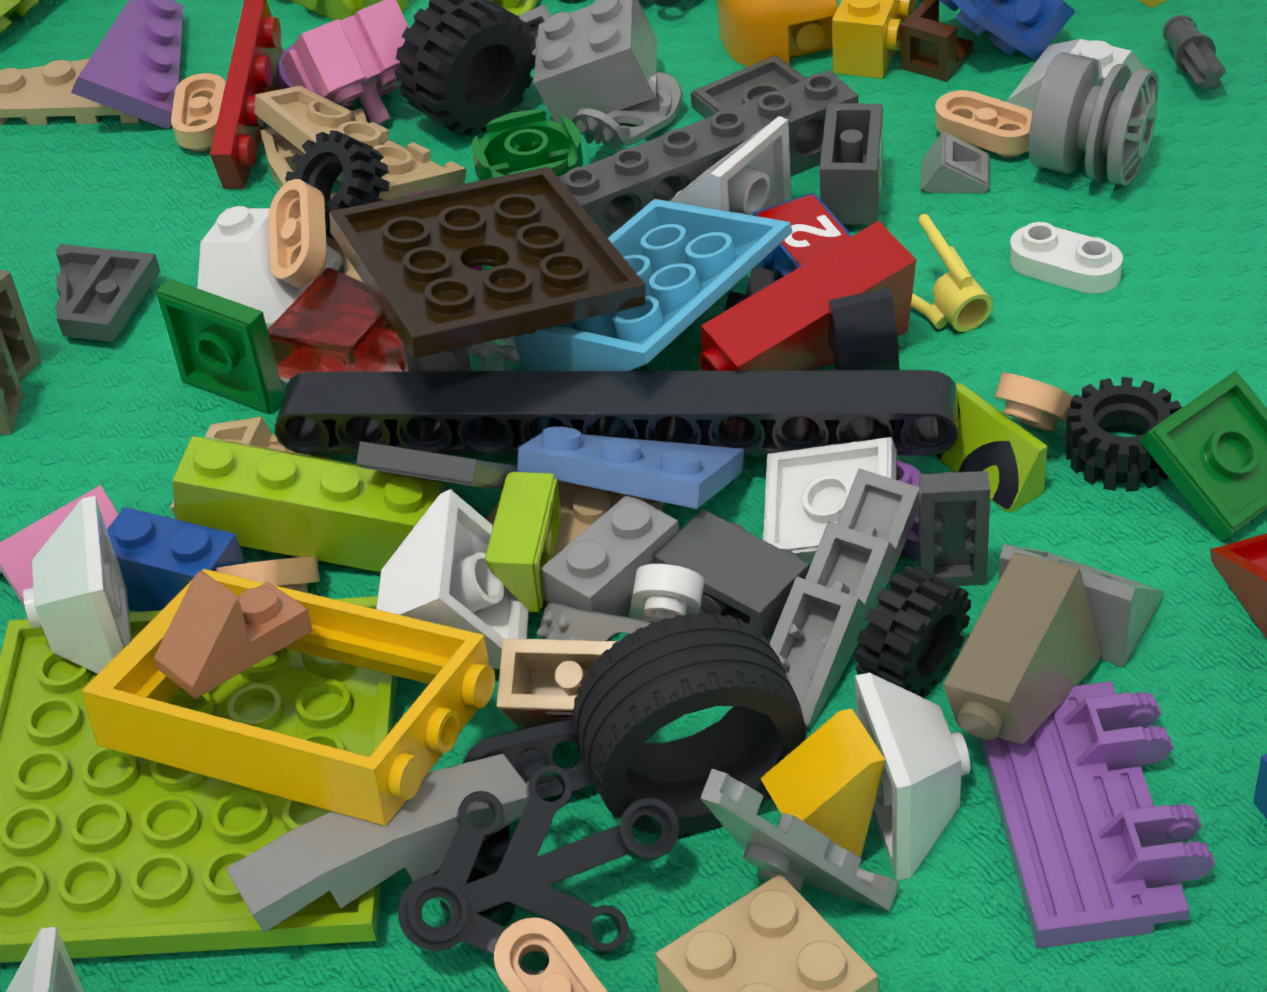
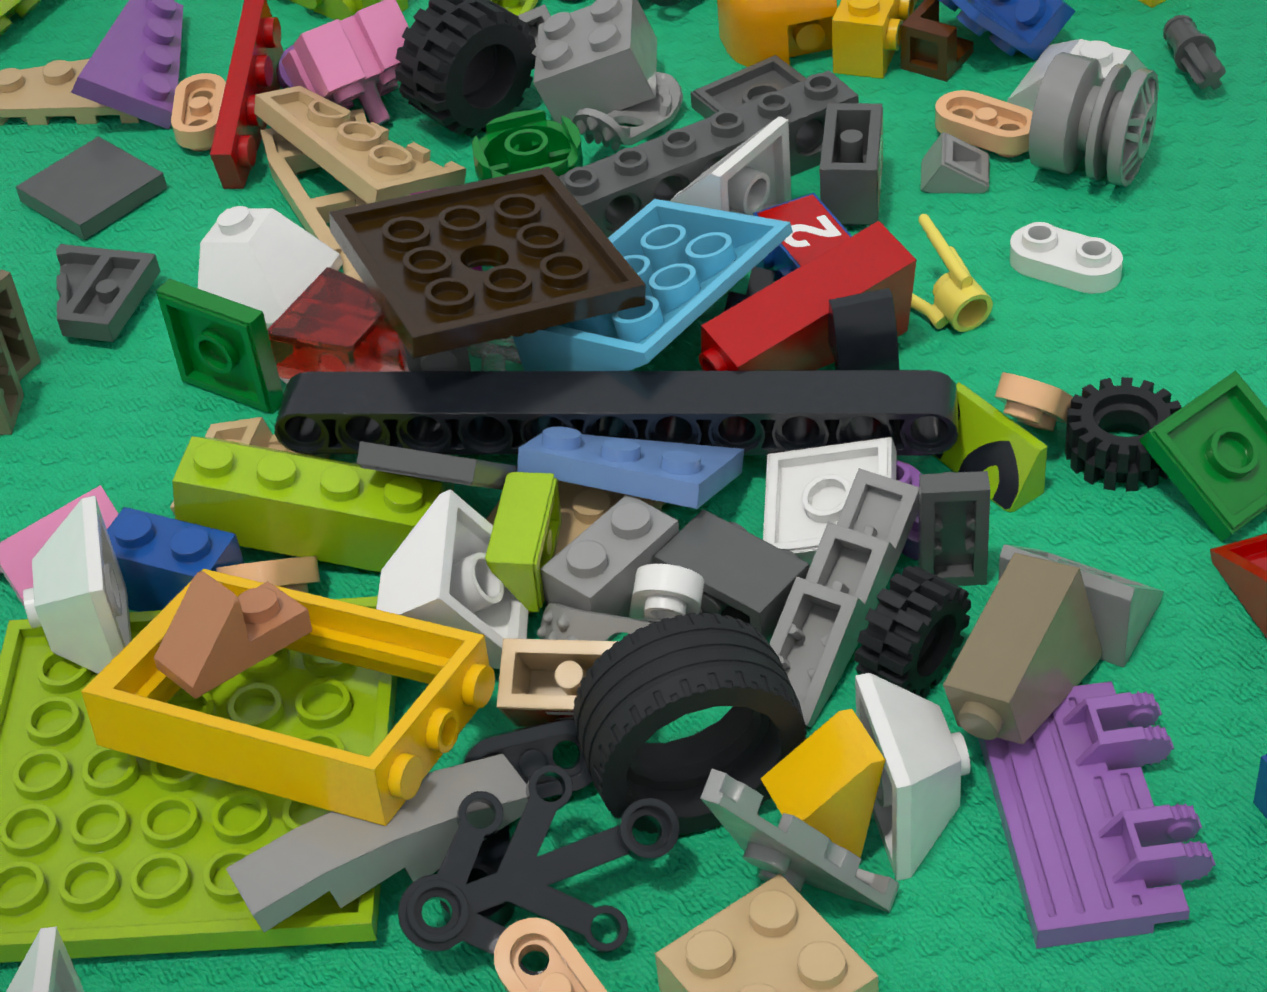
(91, 187): none -> dark grey tile
(297, 233): light nougat plate -> none
(338, 154): black tyre -> none

